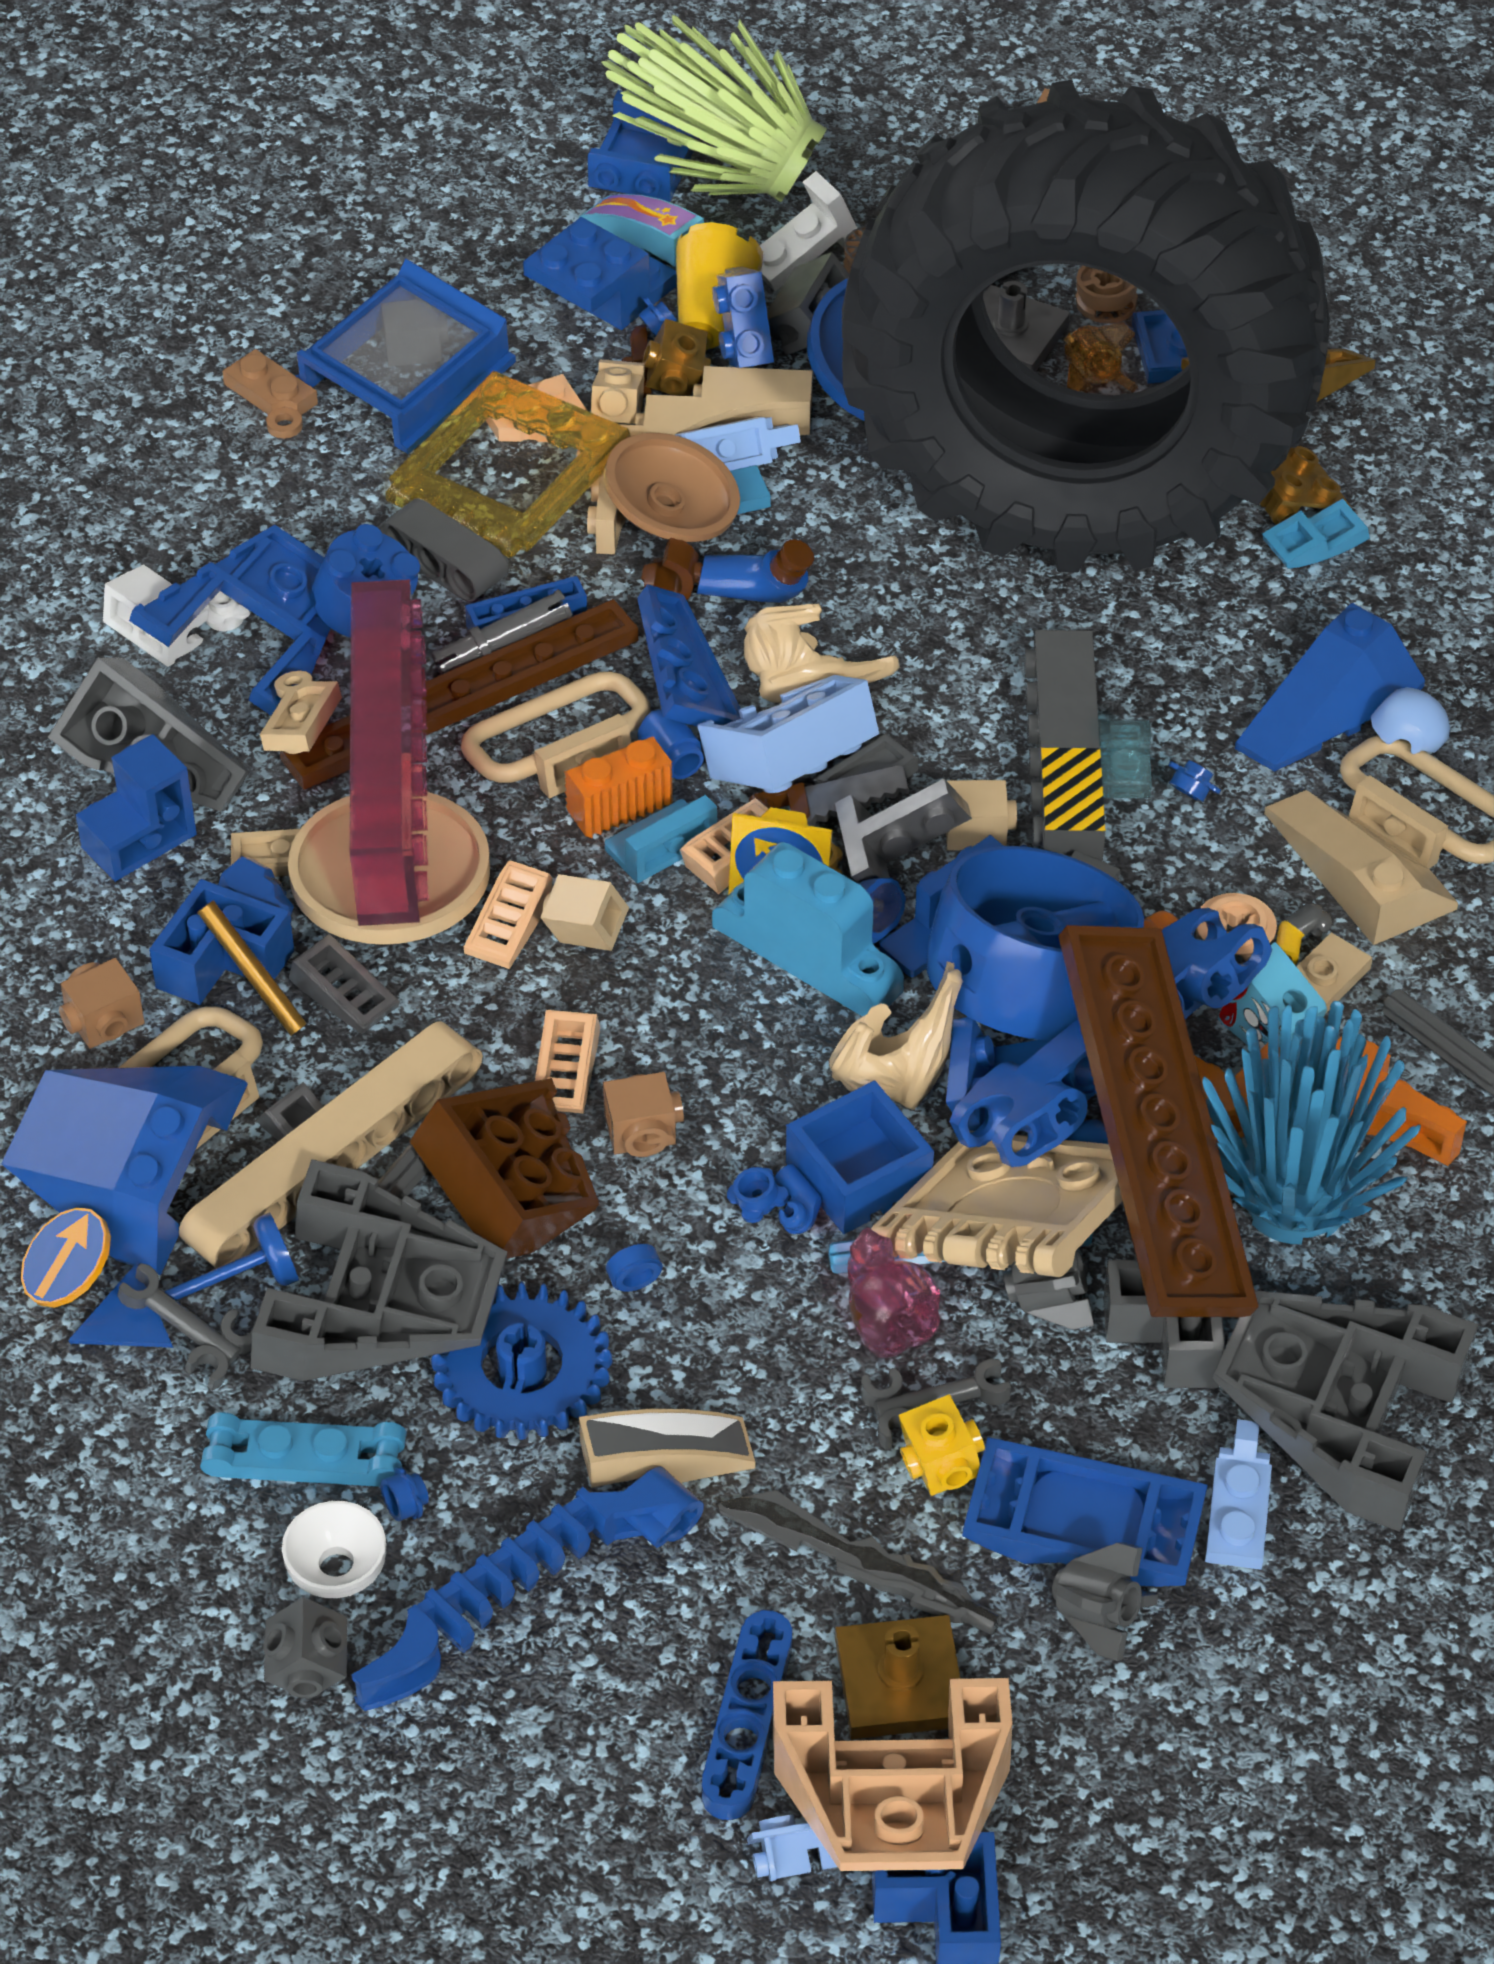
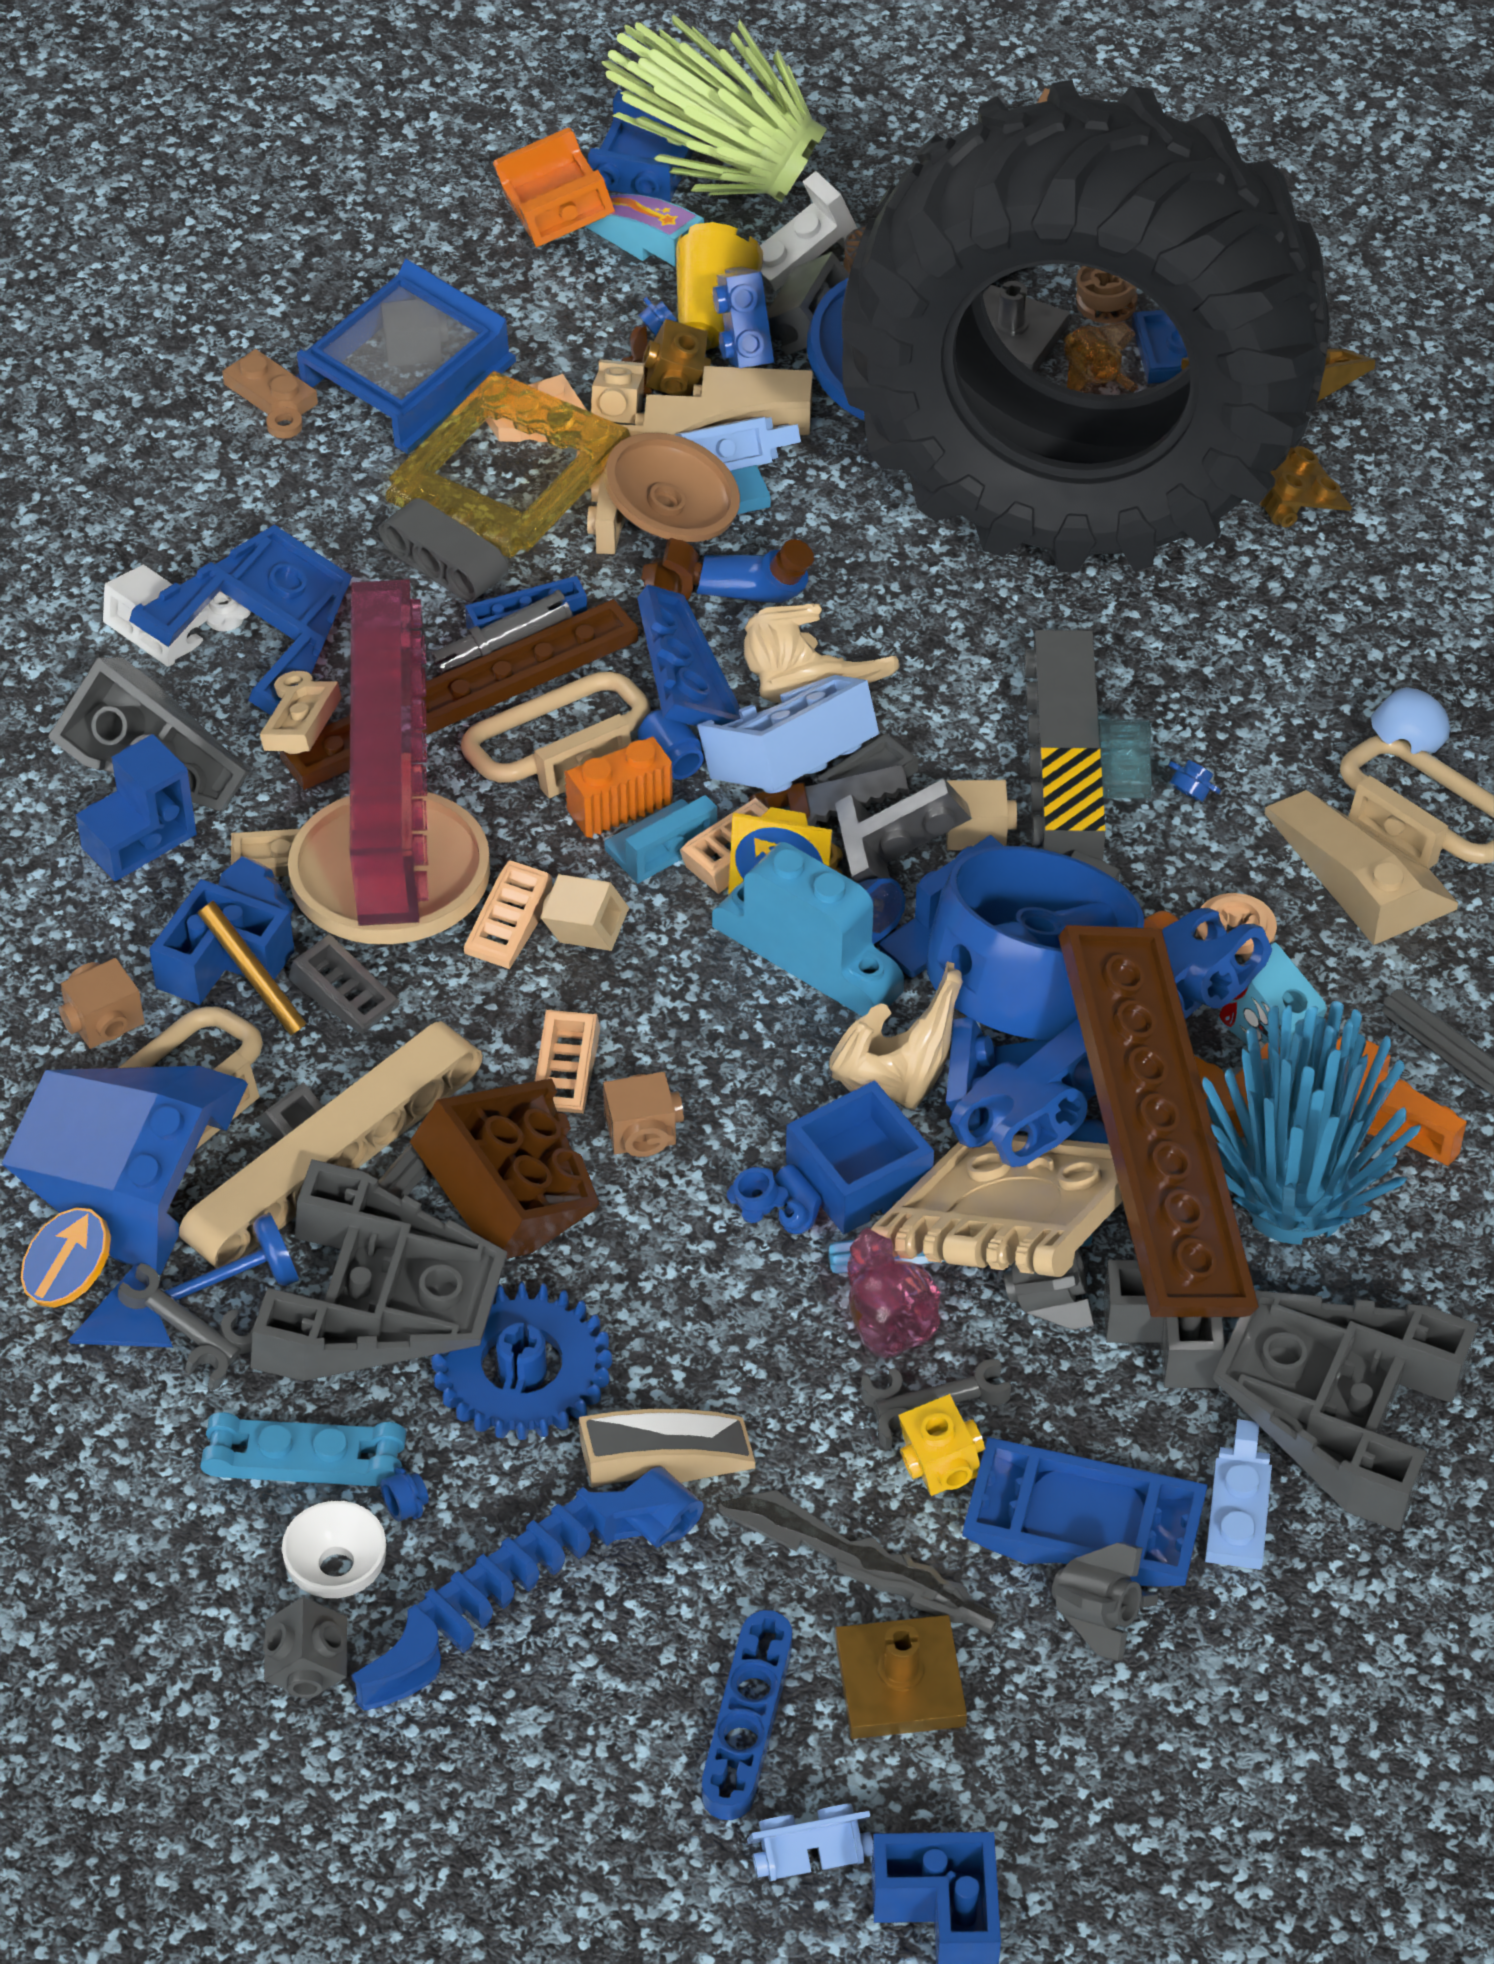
(358, 557): blue brick -> none
(553, 187): none -> orange panel
(600, 272): blue bracket -> none
(634, 1267): blue tile -> none
(894, 1798): light nougat wedge -> none
(1305, 920): arm -> none
(1322, 536): dark azure slope -> none
(1331, 689): blue wedge -> none
(1334, 968): tan plate -> none

